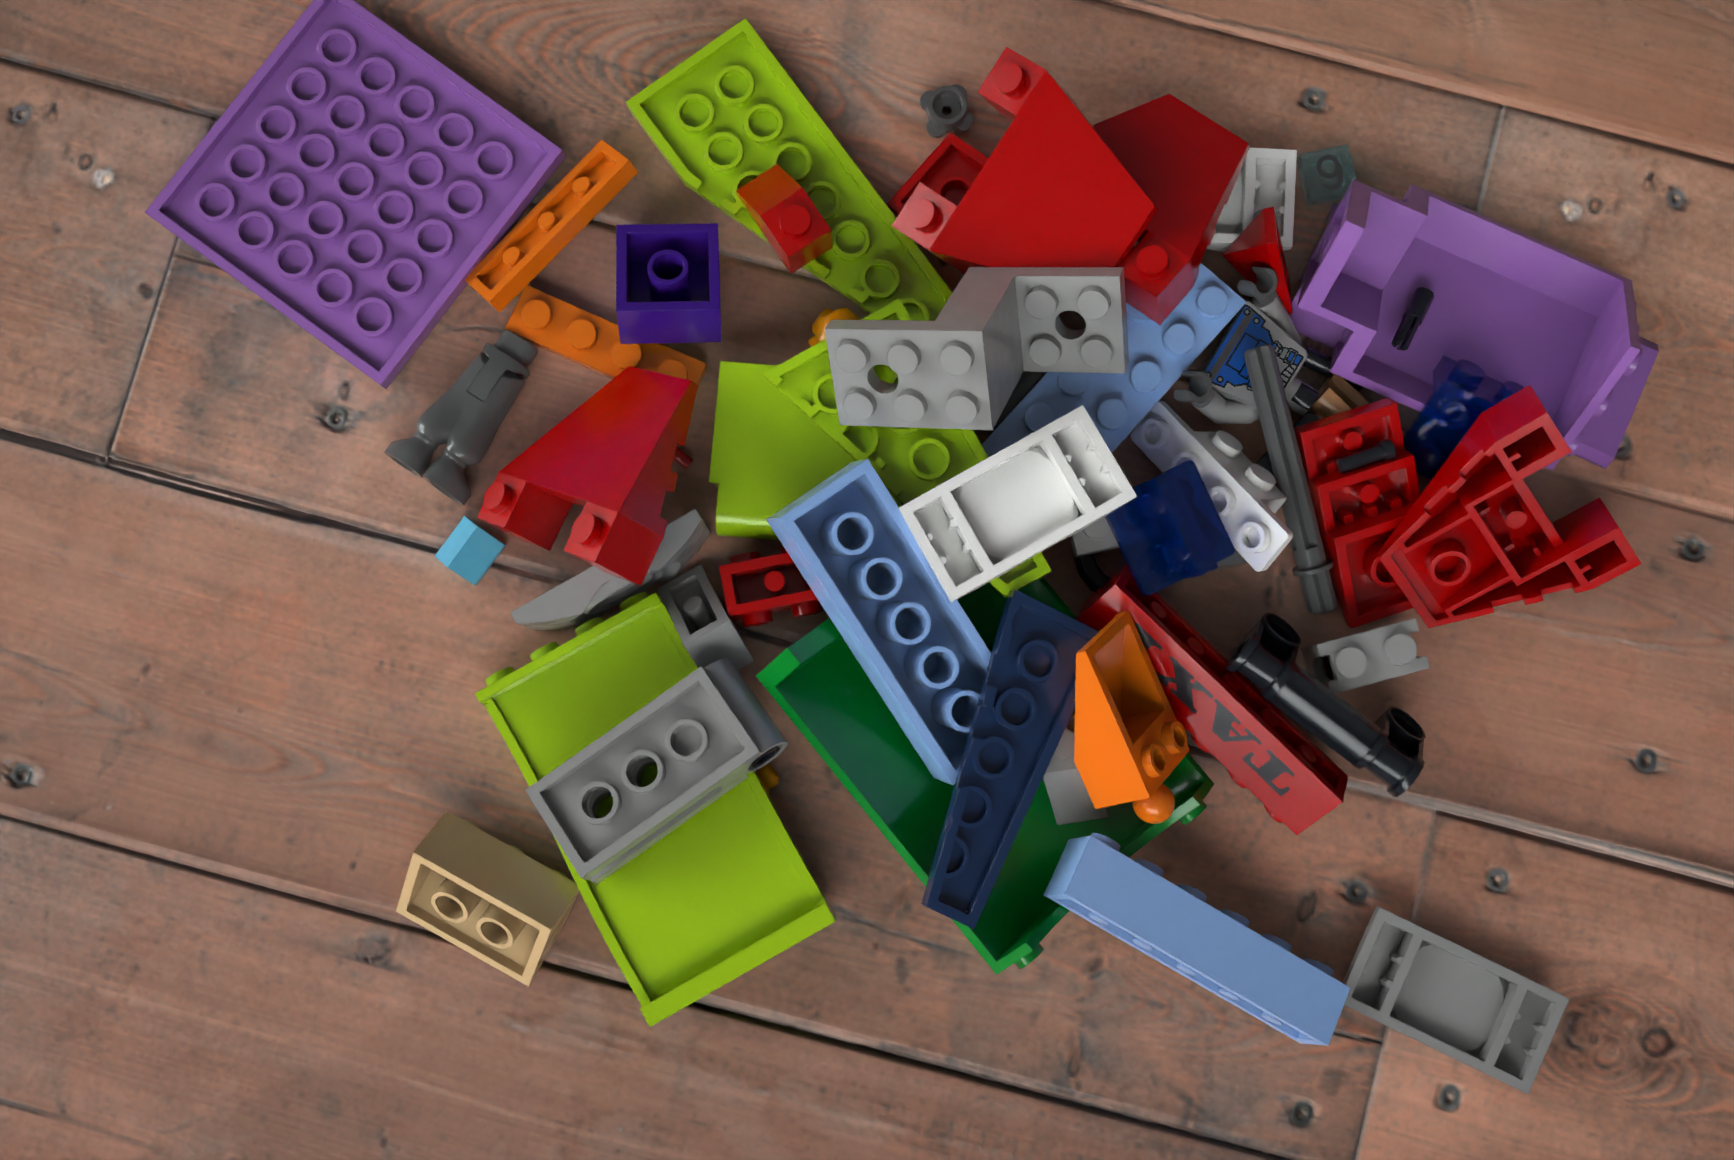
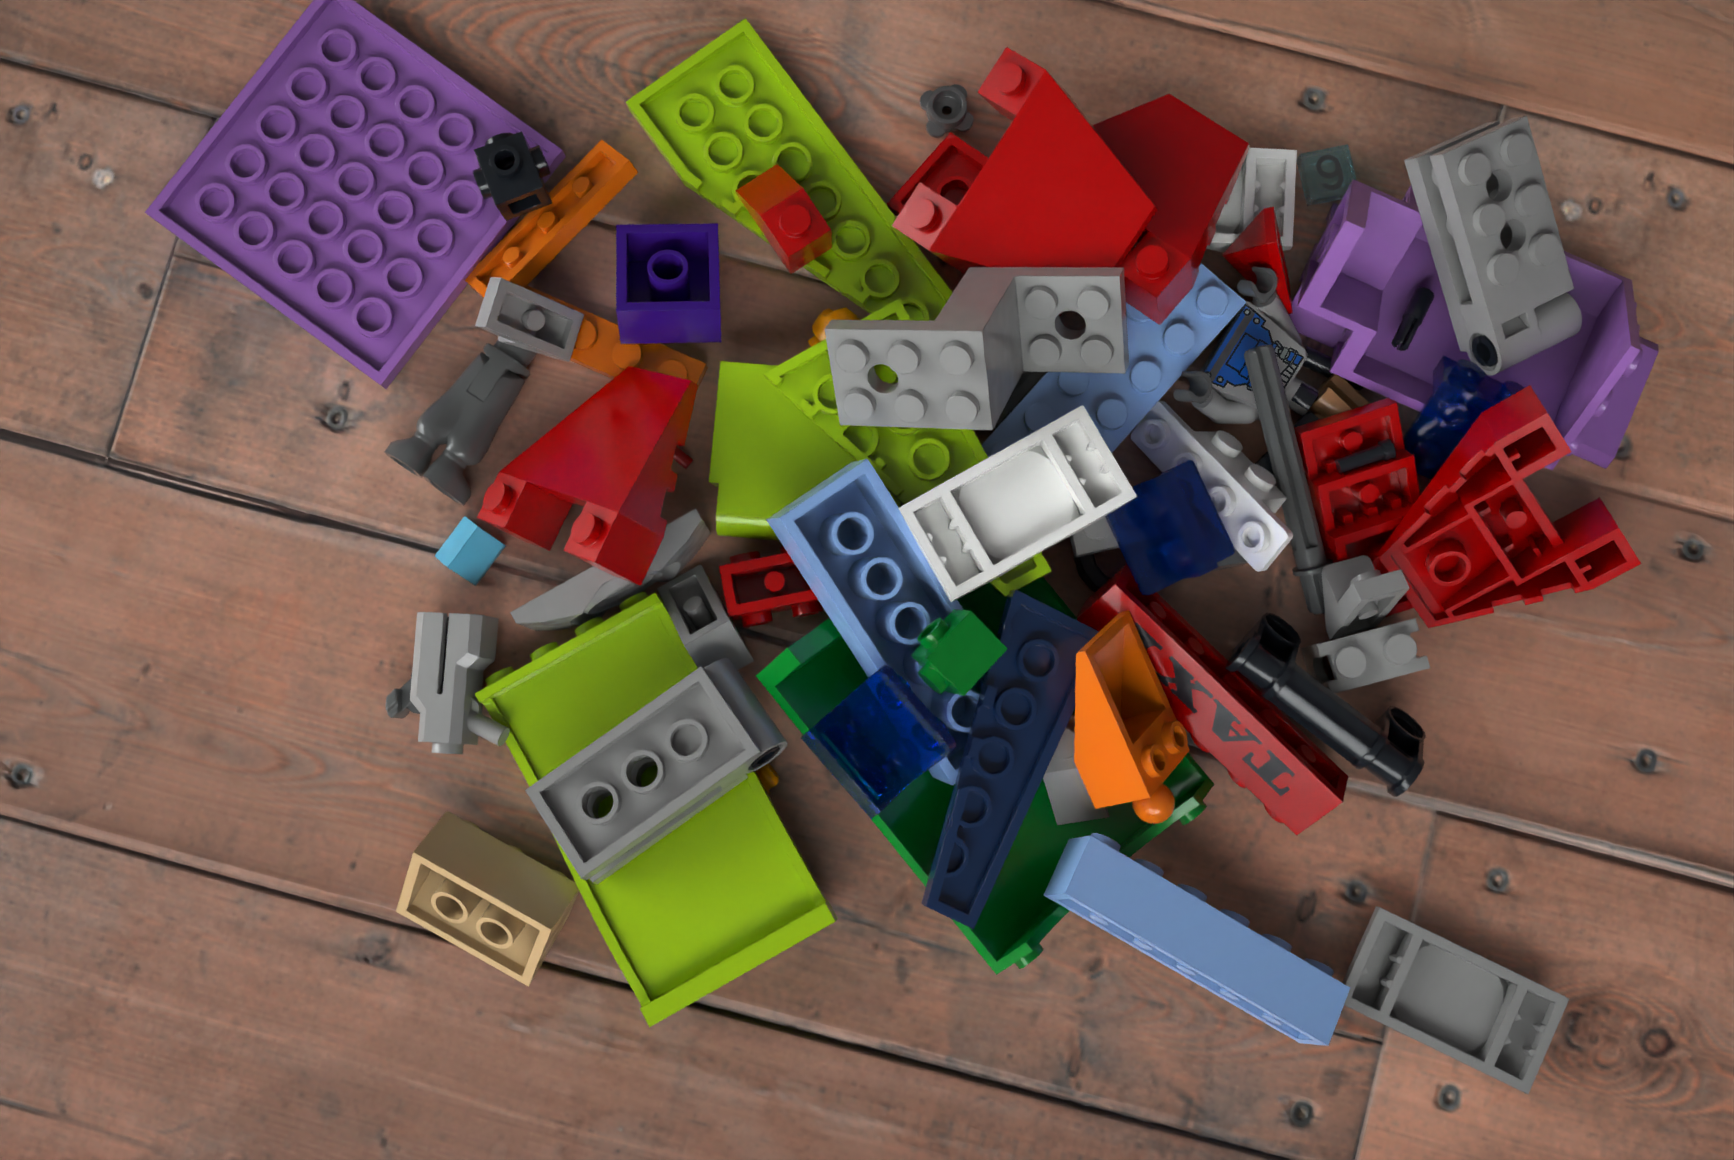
(444, 677): none -> light grey piece
(512, 174): none -> black brick
(529, 320): none -> light grey slope
(879, 740): none -> clear blue bracket
(956, 652): none -> green brick
(1358, 595): none -> light grey slope
(1495, 243): none -> light grey hinge

